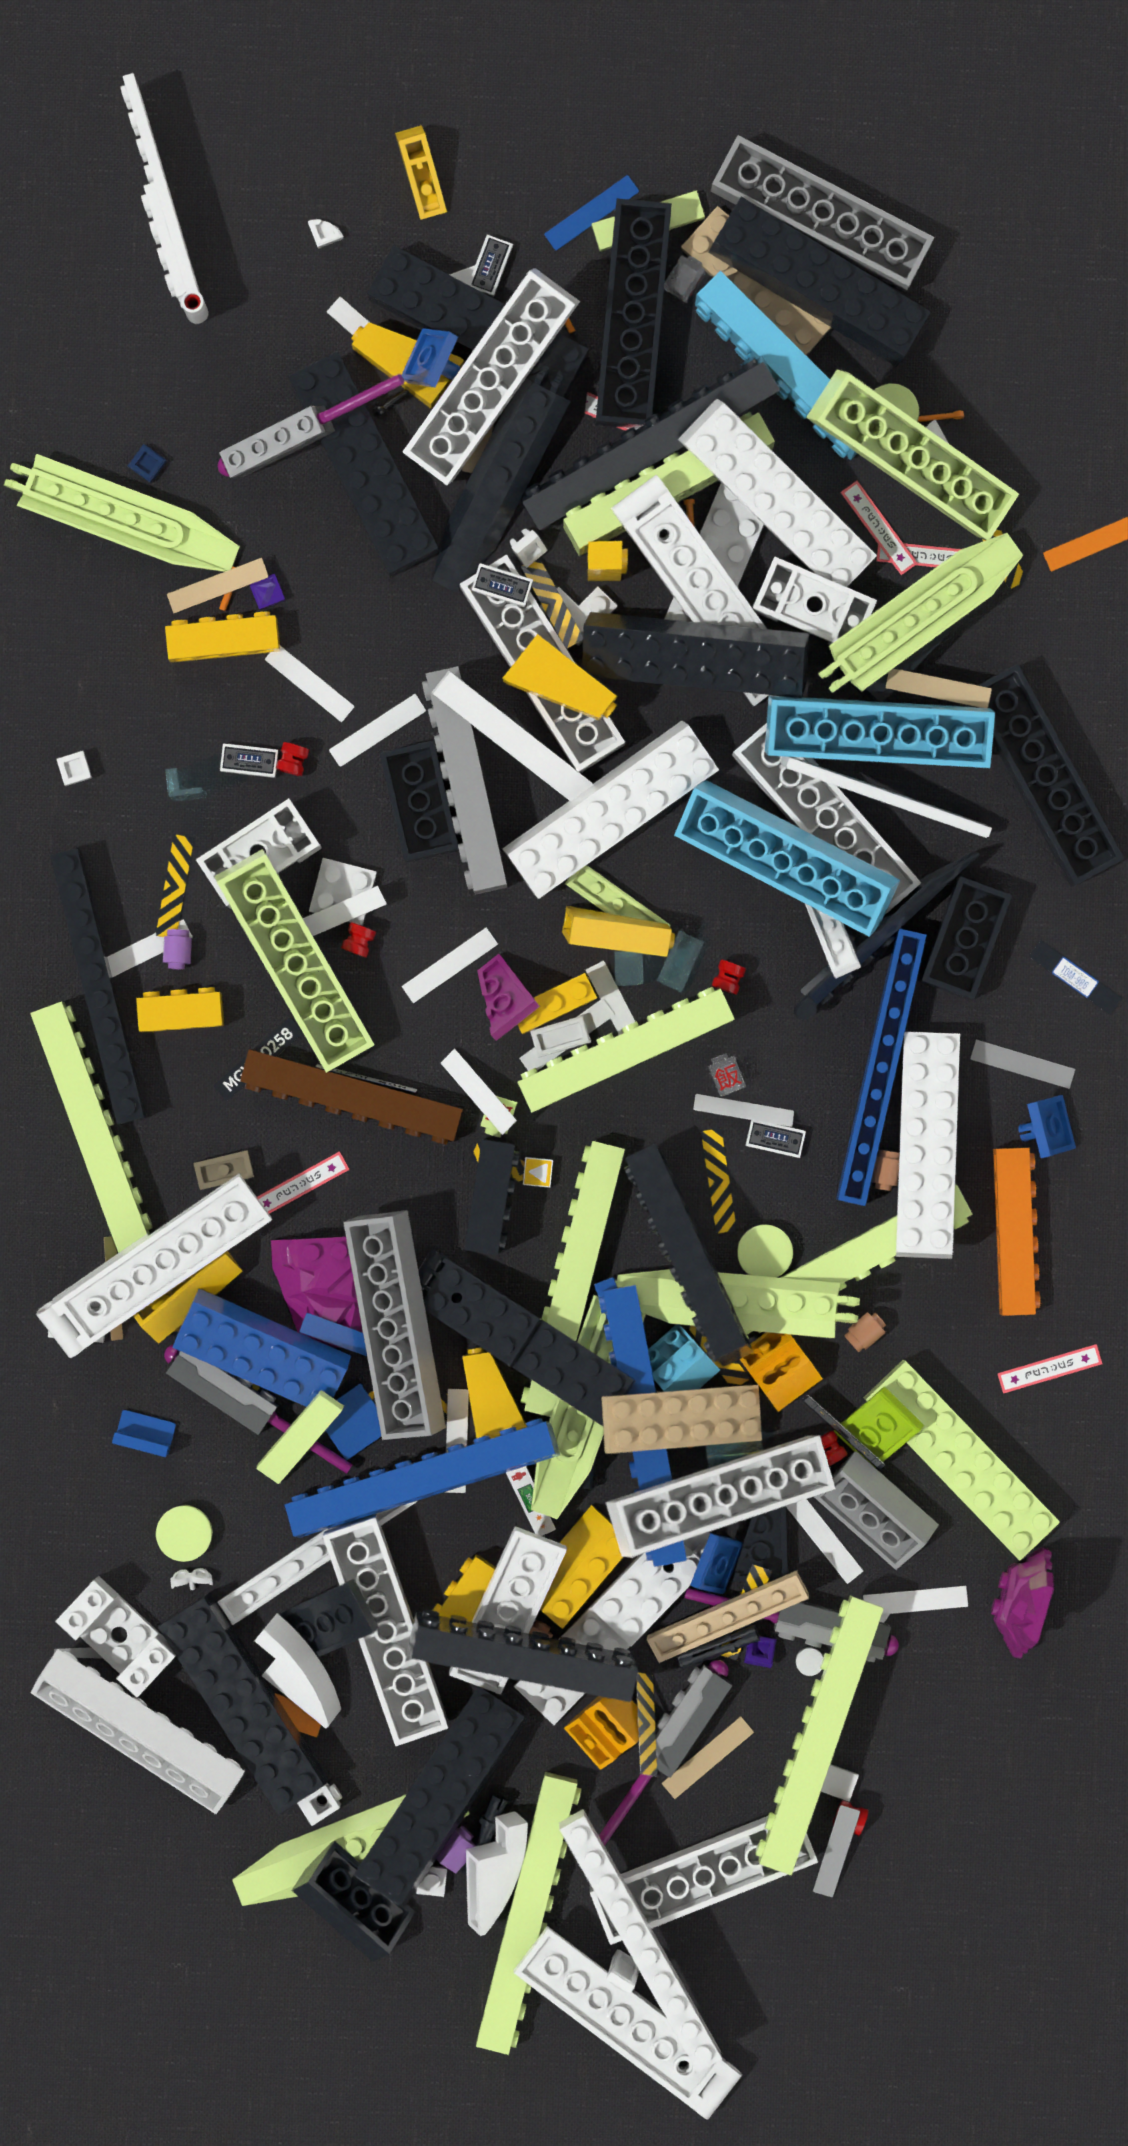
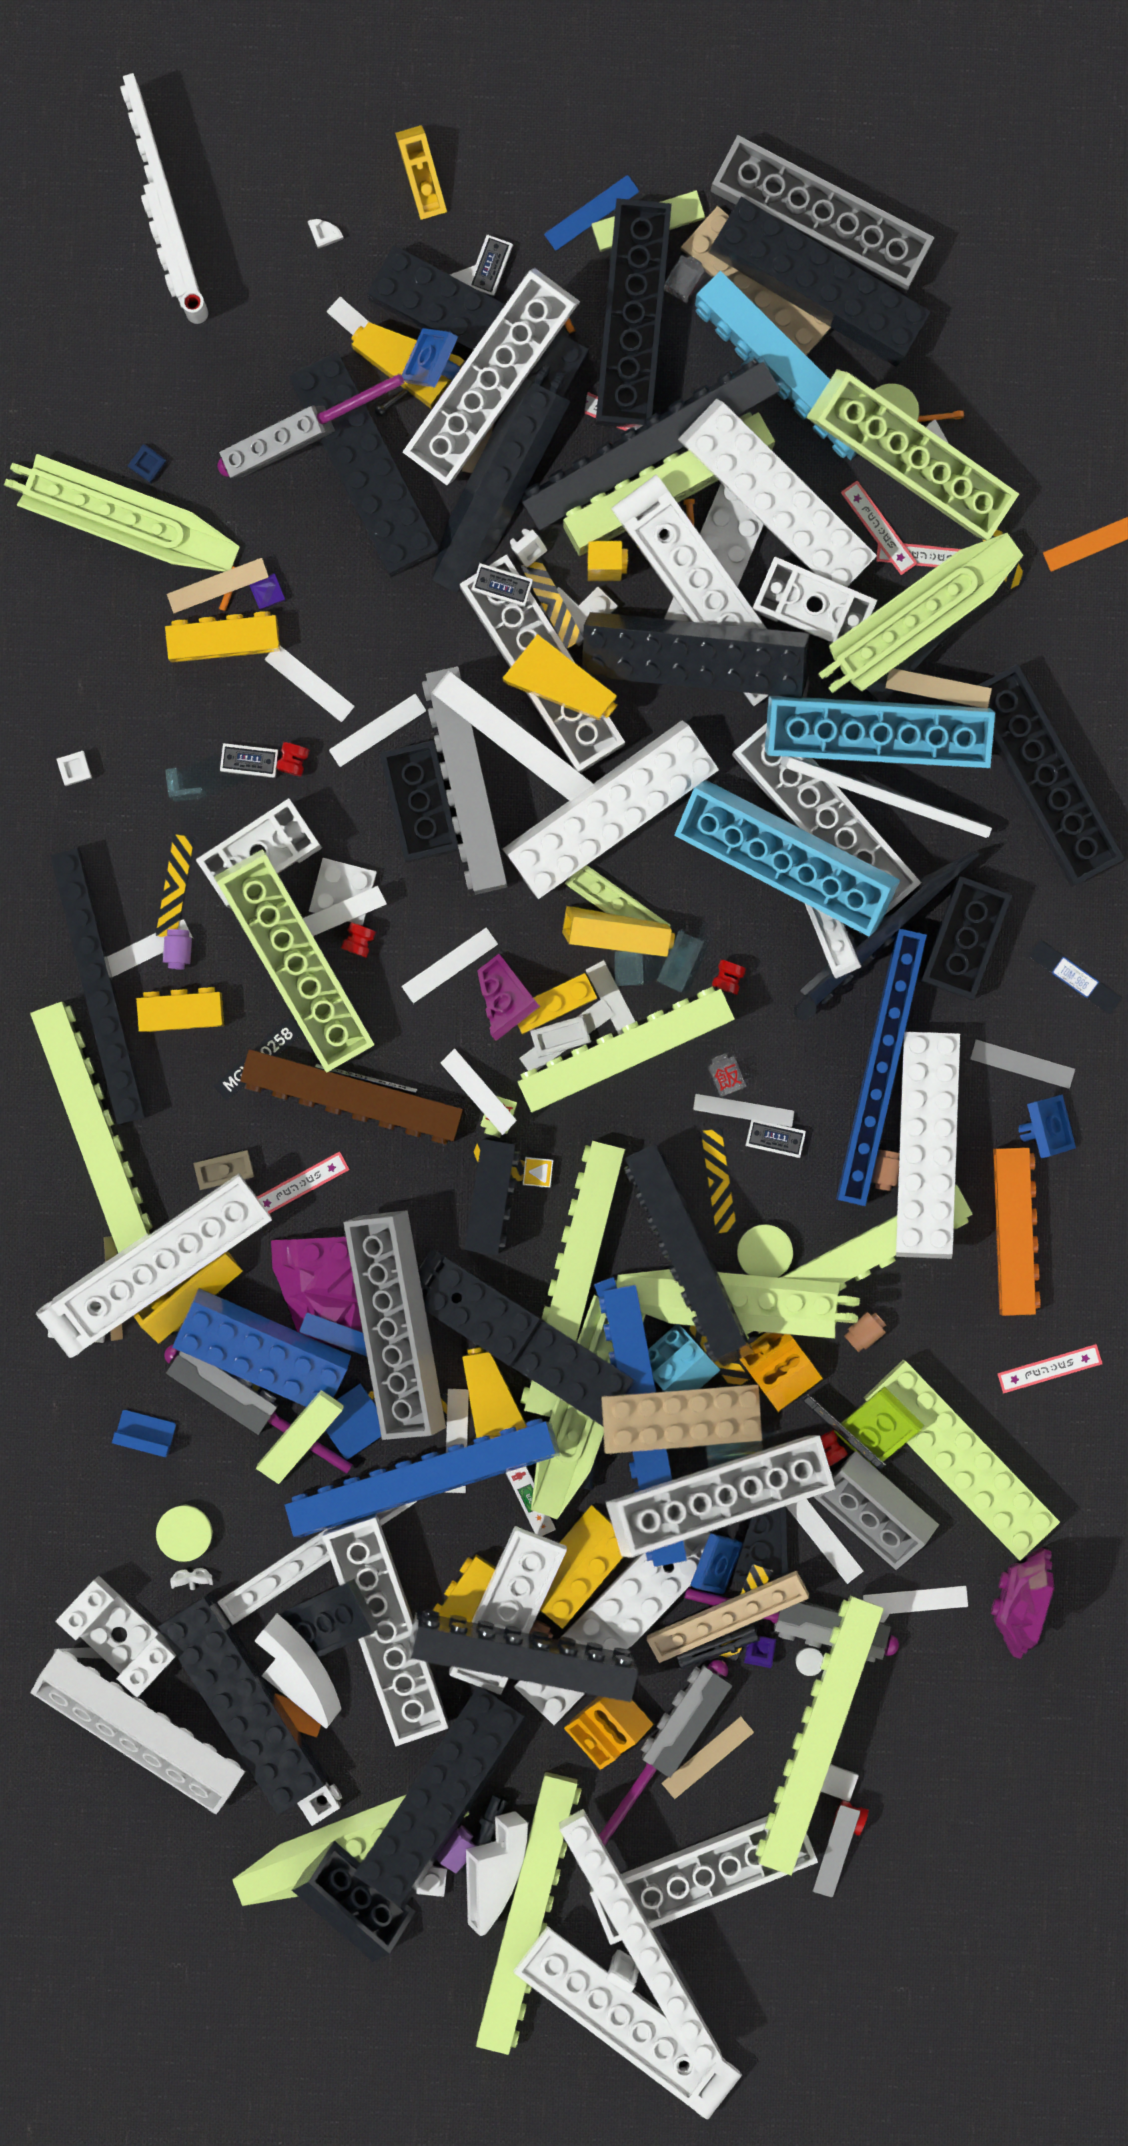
(646, 1724): sticker -> none

